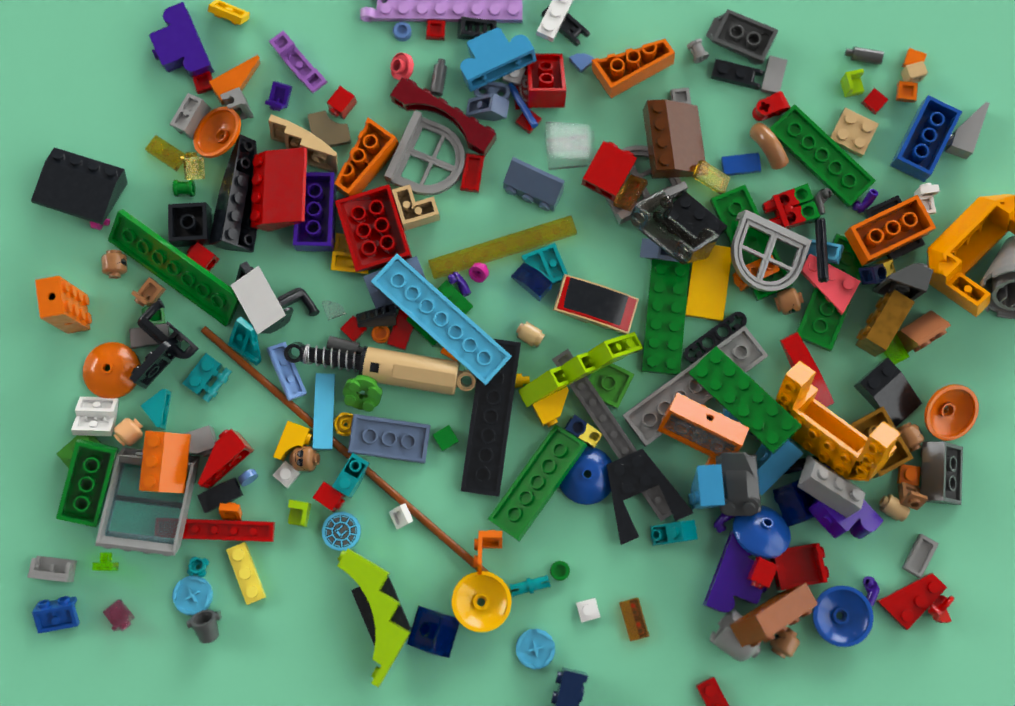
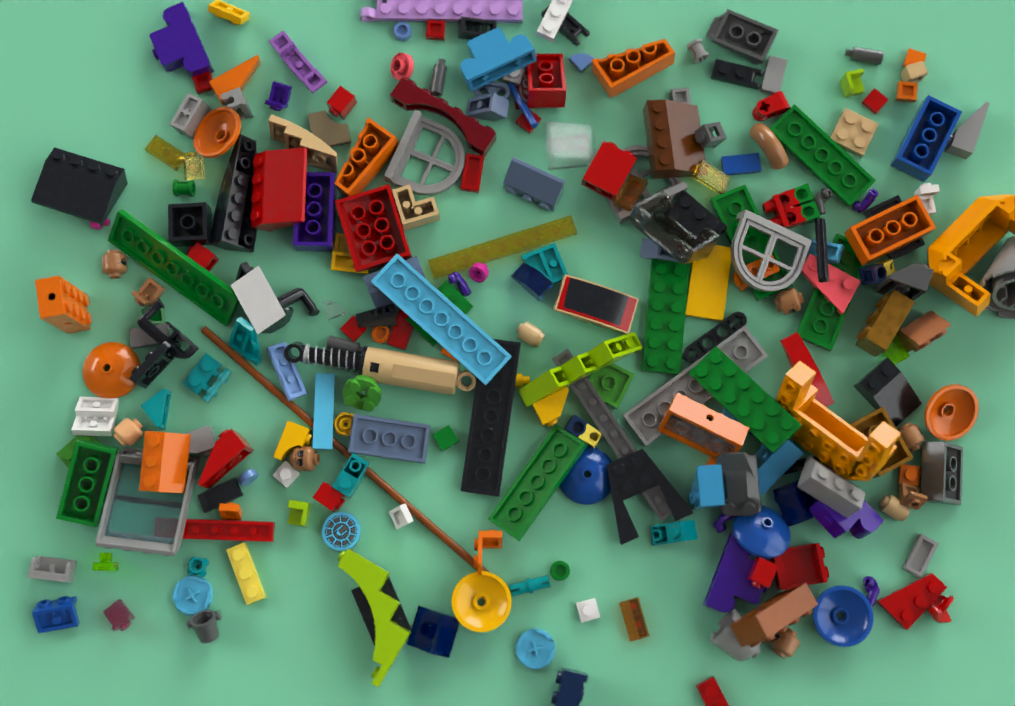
(705, 136): none -> dark grey brick

